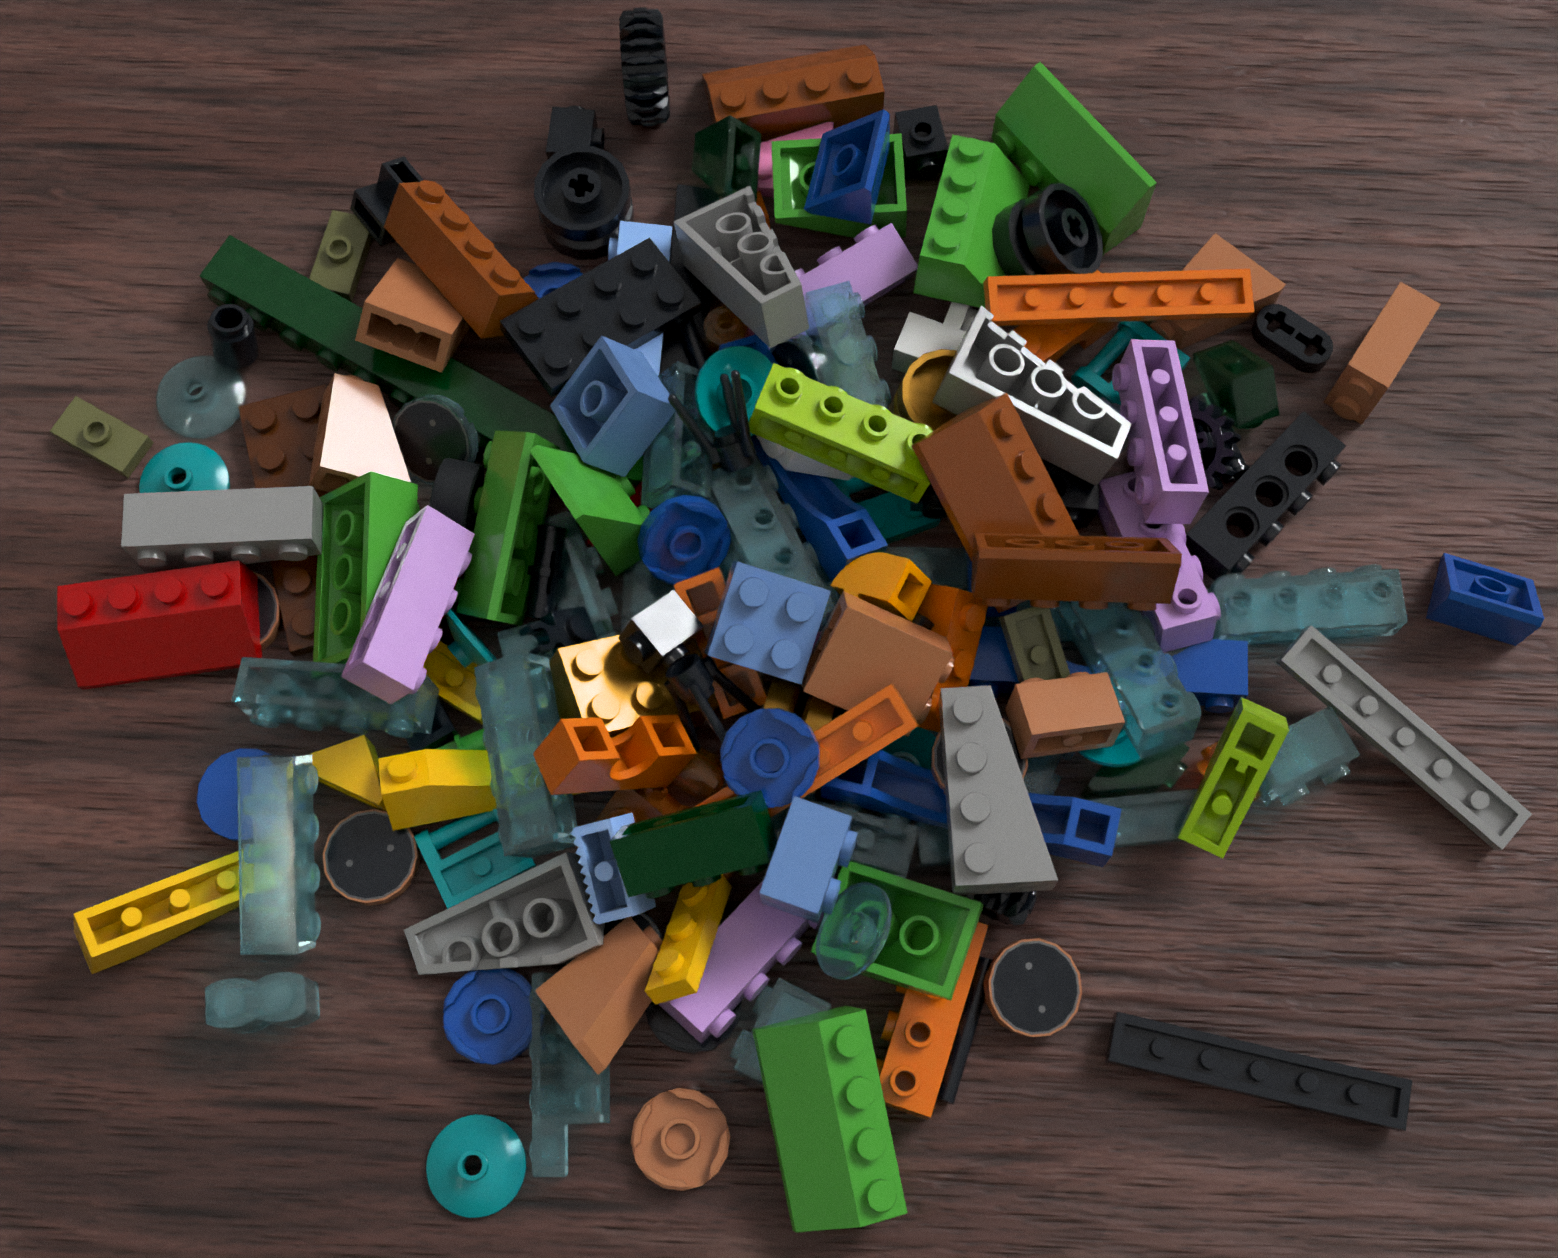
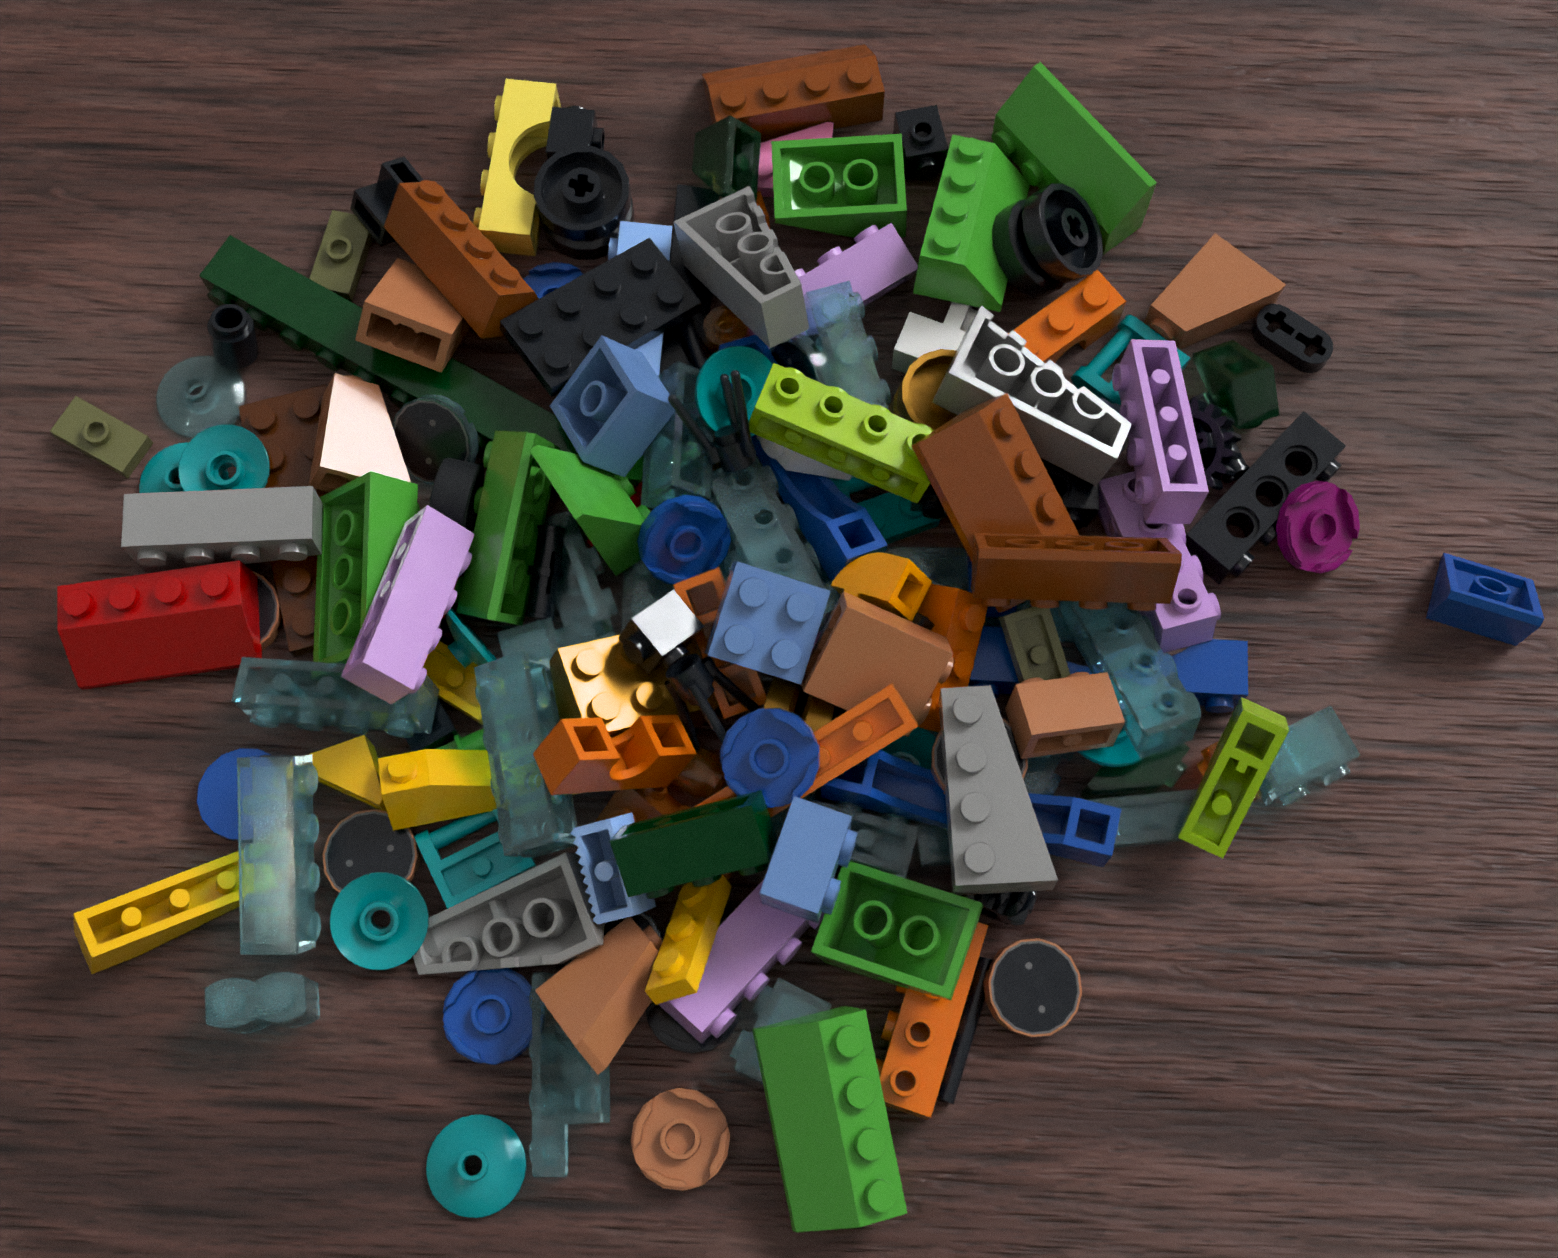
(218, 449): none -> teal dish
(368, 943): none -> teal dish
(508, 211): none -> light yellow arch
(560, 630): black plate -> none
(644, 66): black gear -> none
(850, 169): blue slope -> none
(854, 931): clear light blue dish -> none
(1119, 296): orange plate -> none
(1259, 1071): black plate -> none
(1317, 527): none -> magenta tile
(1334, 603): clear light blue brick -> none
(1381, 353): nougat brick -> none
(1404, 738): light grey plate -> none

